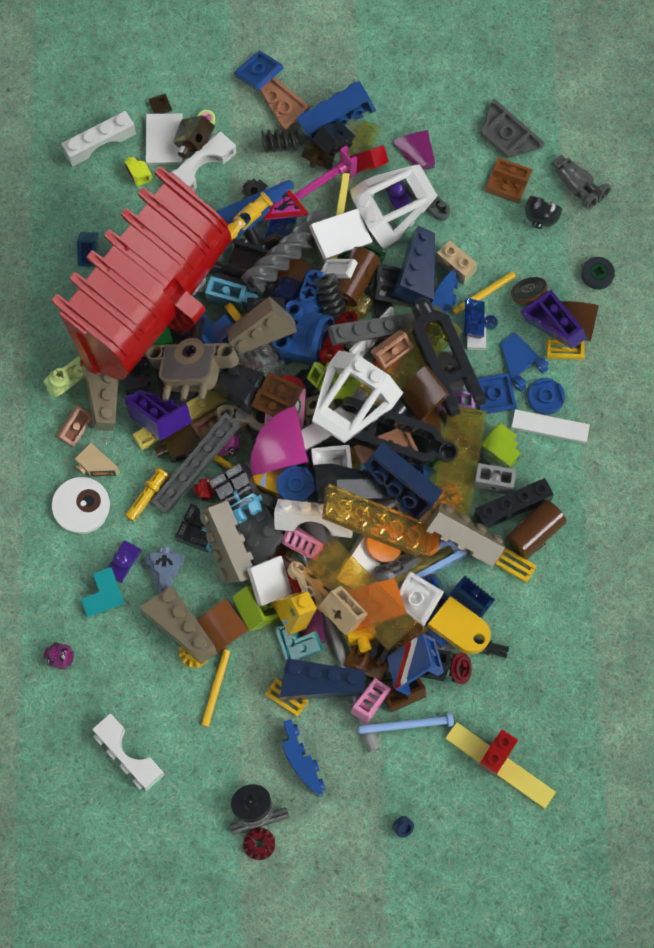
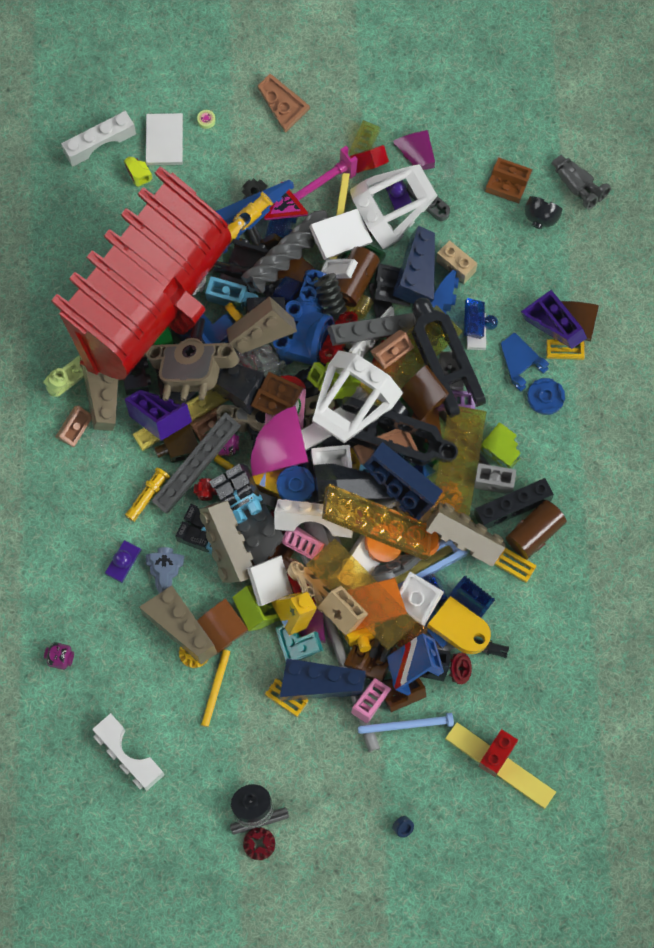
(81, 505): white tile -> none
(85, 244): slope -> none
(95, 463): tan slope -> none
(108, 595): teal tile -> none
(160, 104): dark brown tile -> none
(192, 135): dark brown torso -> none
(217, 149): white arch -> none
(258, 70): blue tile -> none
(280, 140): pearl dark grey piece -> none
(303, 767): blue slope -> none
(317, 156): dark brown hips -> none
(333, 137): black brick -> none
(339, 108): blue wedge -> none
(488, 290): yellow piece -> none
(498, 393): blue tile -> none
(508, 133): dark grey wing -> none
(529, 290): tile -> none
(550, 426): white tile -> none
(604, 279): black bush -> none

